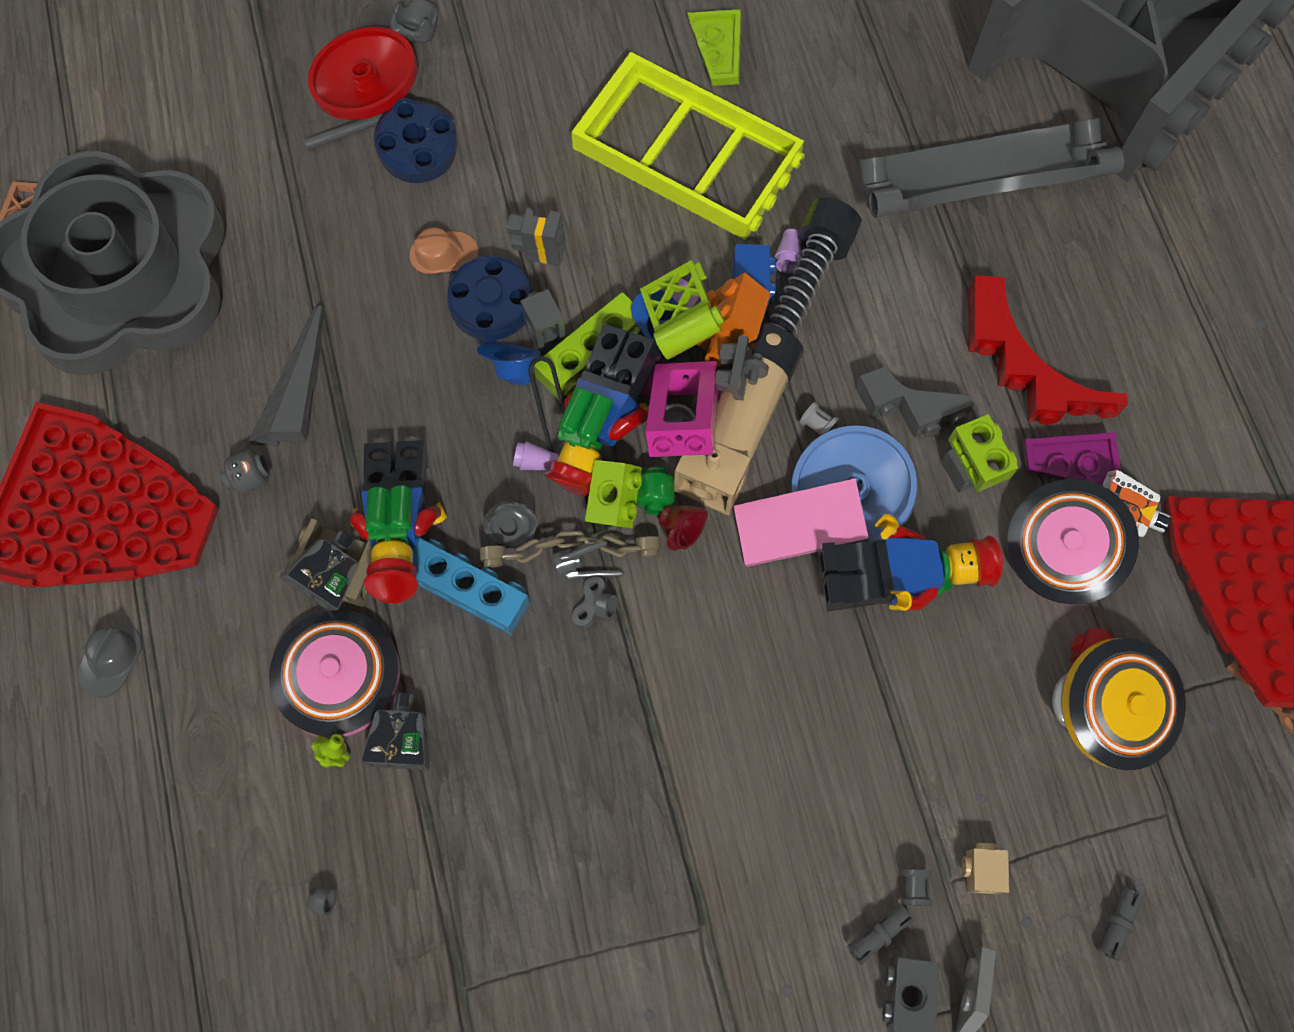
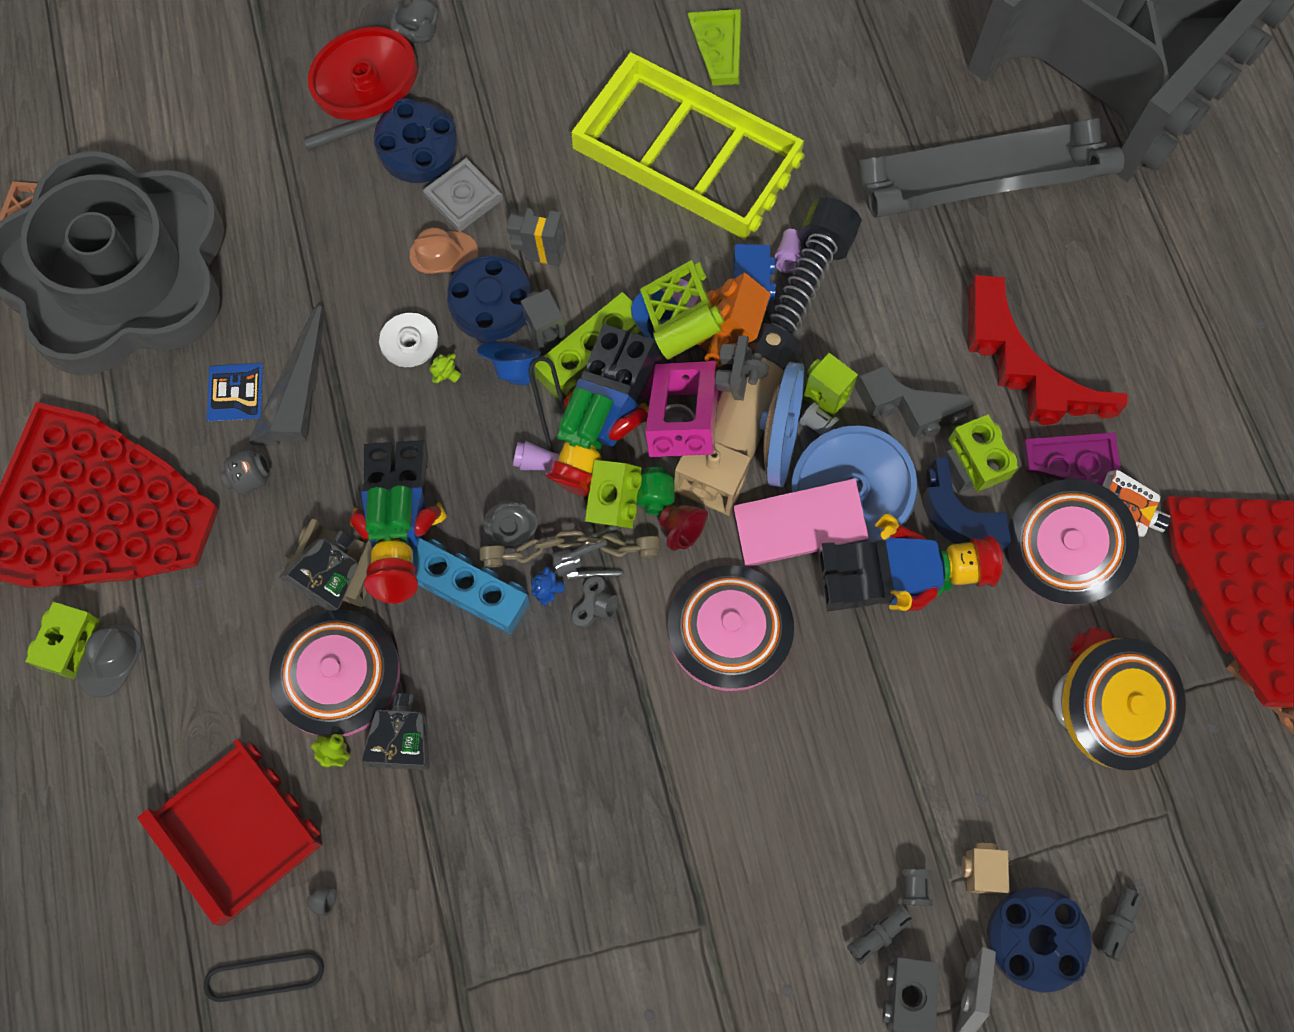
(64, 656): none -> lime brick
(232, 833): none -> red panel
(234, 392): none -> sticker
(268, 991): none -> black piece
(405, 329): none -> white dish
(443, 368): none -> lime plant
(462, 194): none -> light grey plate
(545, 586): none -> blue plant
(730, 628): none -> dish
(782, 423): none -> medium blue dish
(829, 384): none -> lime brick
(952, 517): none -> dark blue arch
(1040, 939): none -> dark blue piece

